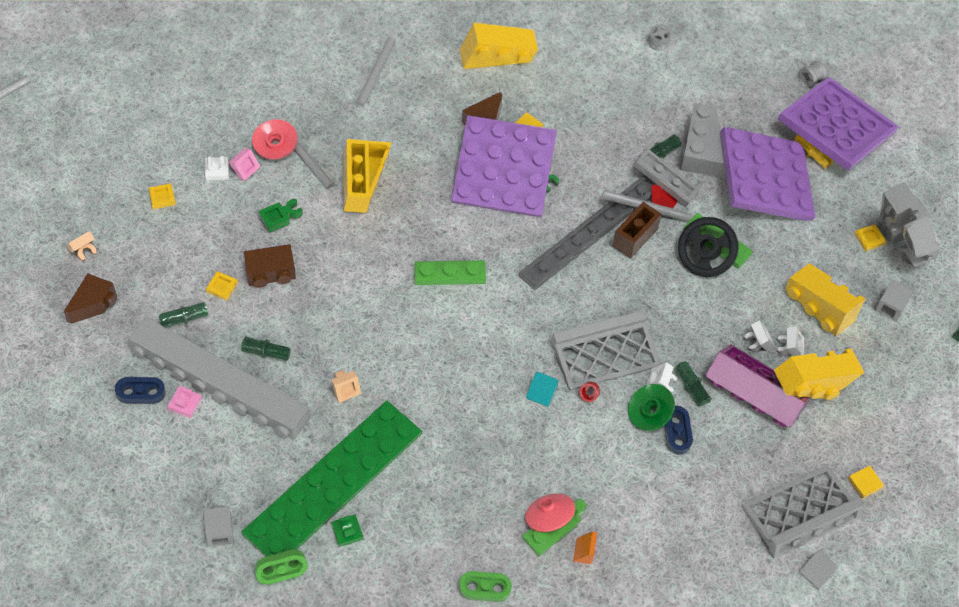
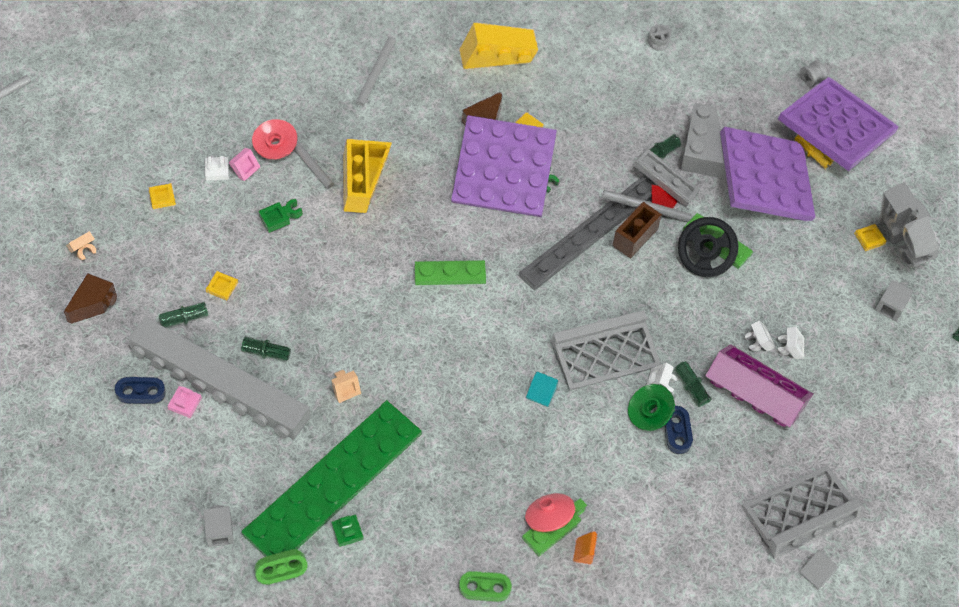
(269, 265): reddish brown brick -> none
(585, 387): red hinge -> none
(818, 376): yellow wedge -> none
(824, 299): yellow wedge -> none
(866, 482): yellow tile -> none

